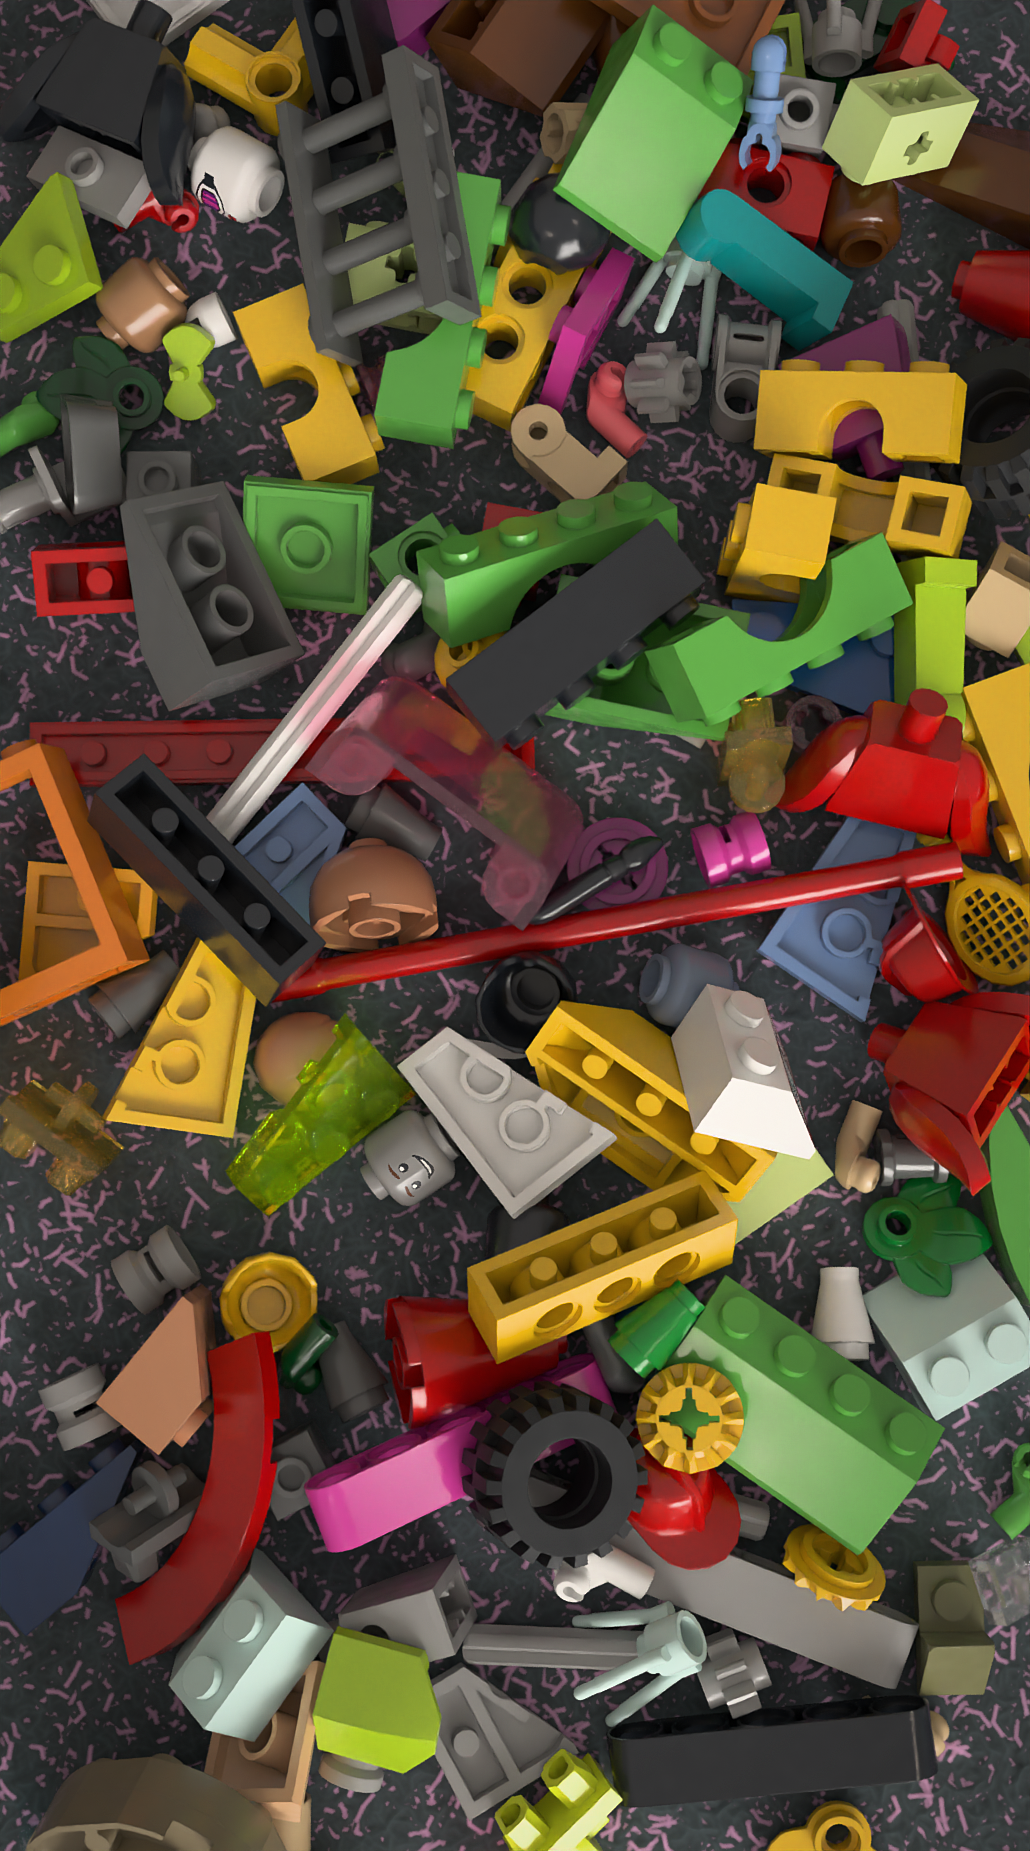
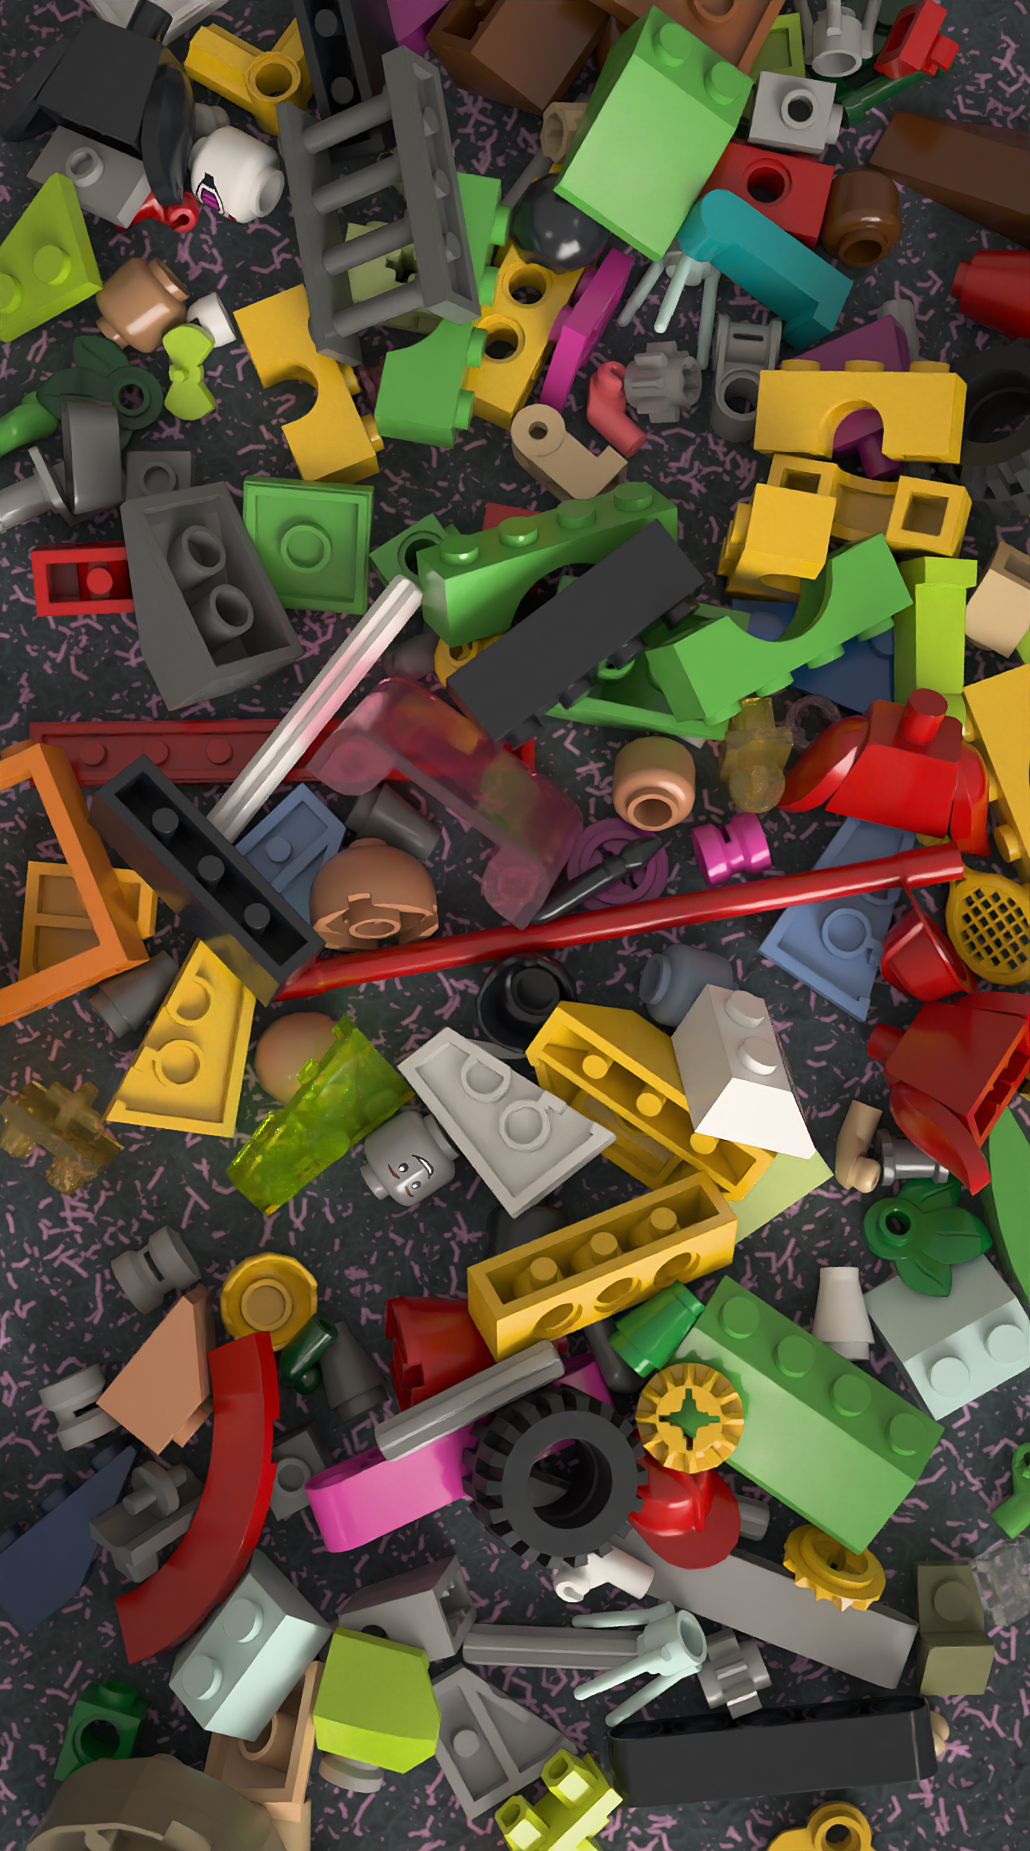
(111, 1702): none -> green brick
(469, 1400): none -> light grey axle
(653, 783): none -> nougat head
(767, 62): medium blue piece -> none
(899, 123): yellowish green brick -> none

